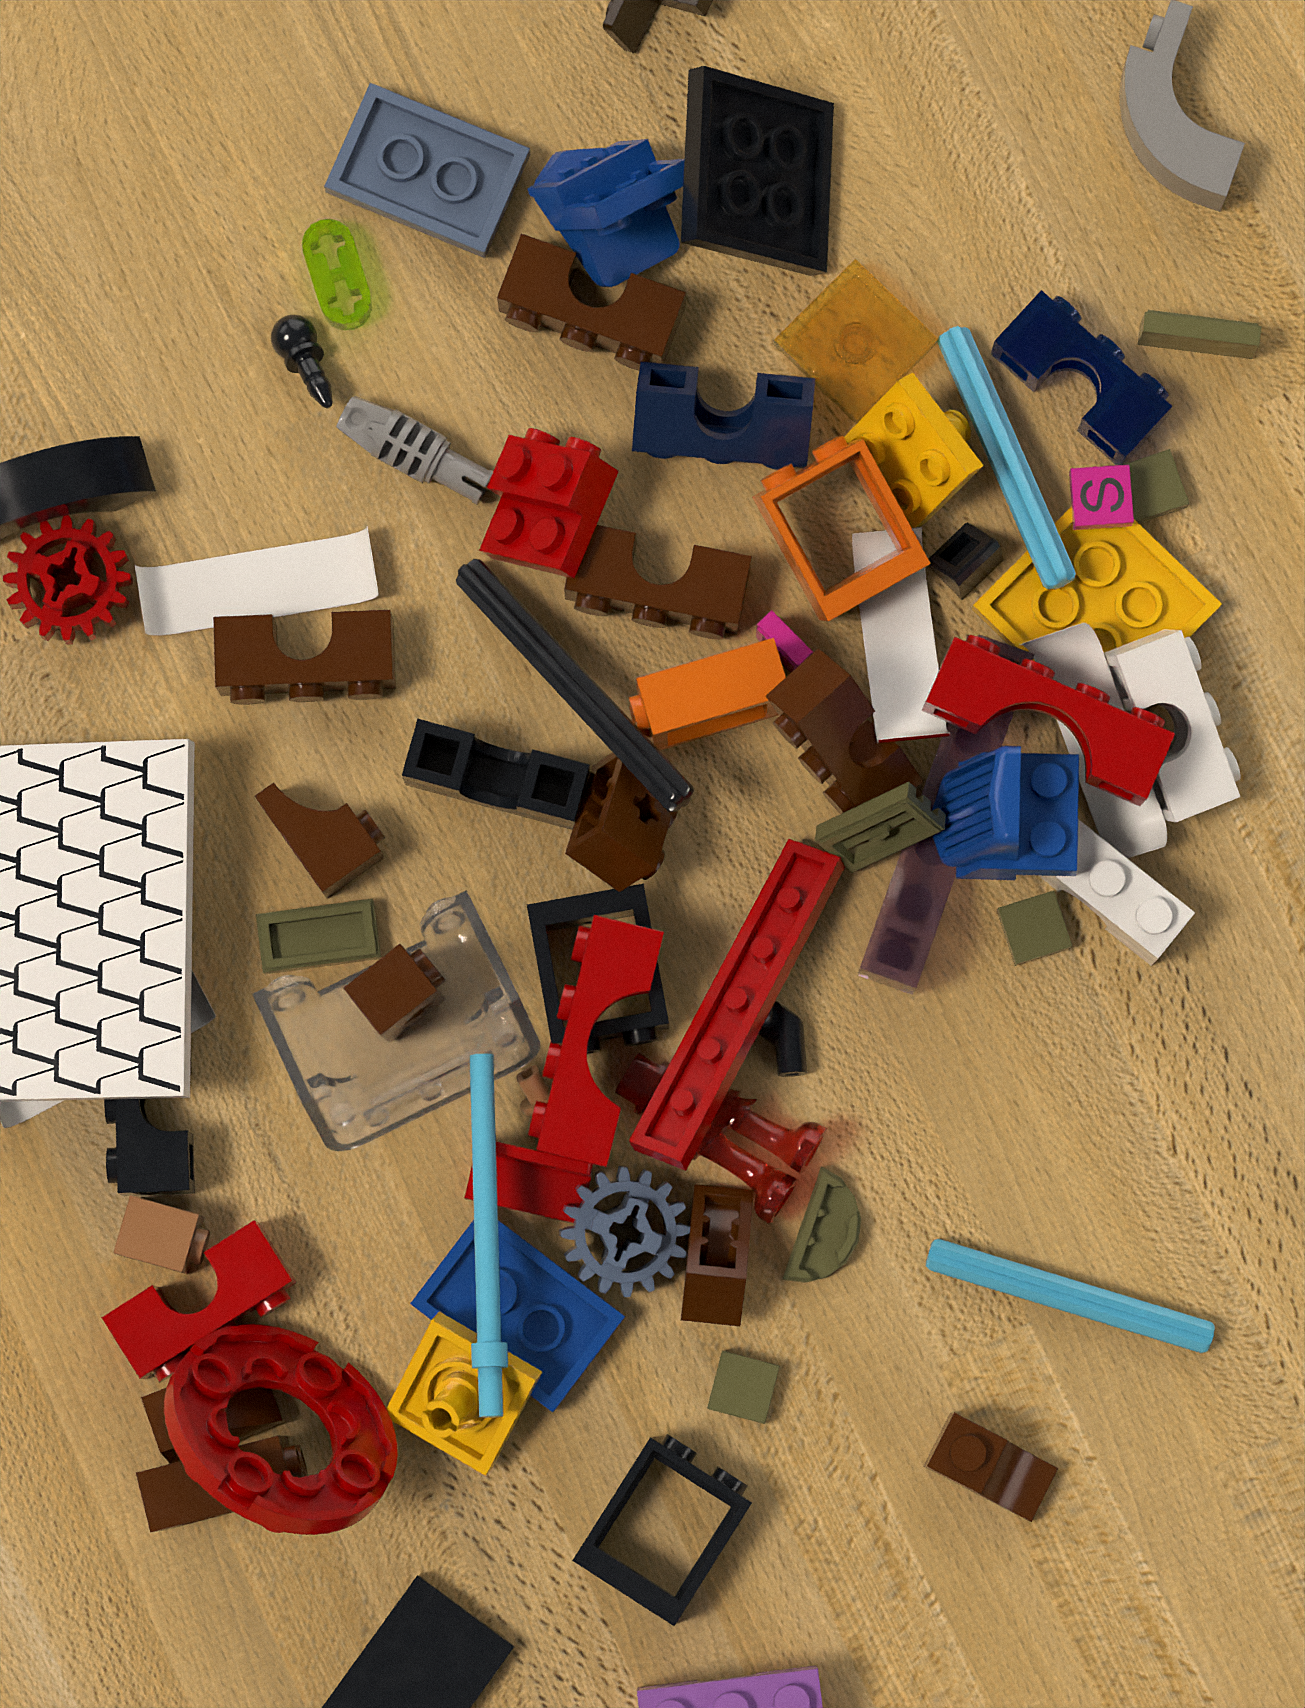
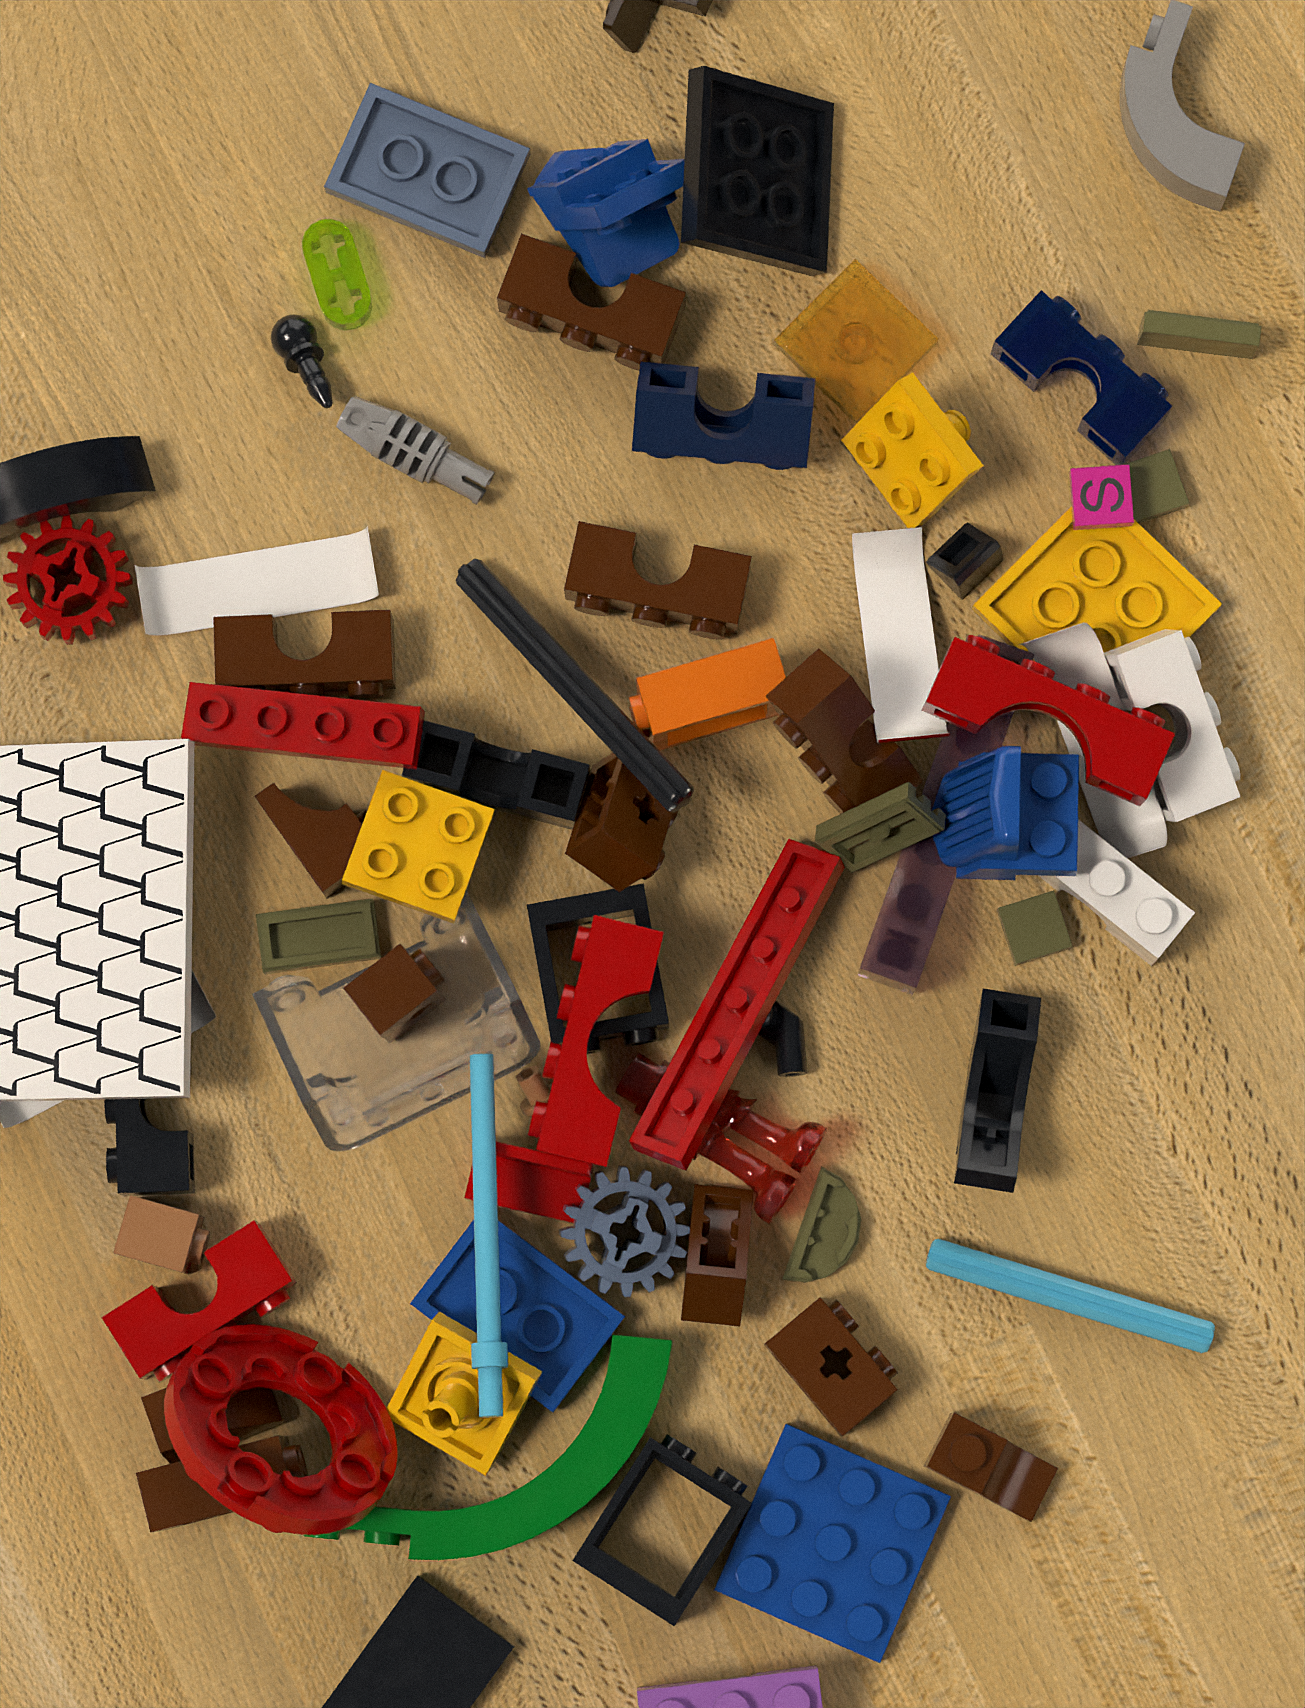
(303, 725): none -> red plate
(418, 846): none -> yellow plate
(546, 502): red plate -> none
(591, 1461): none -> green arch
(743, 1387): olive tile -> none
(789, 645): dark pink tile -> none
(832, 1543): none -> blue plate
(838, 1400): none -> reddish brown brick
(874, 577): orange window -> none
(996, 1090): none -> black arch
(1006, 458): medium azure axle -> none

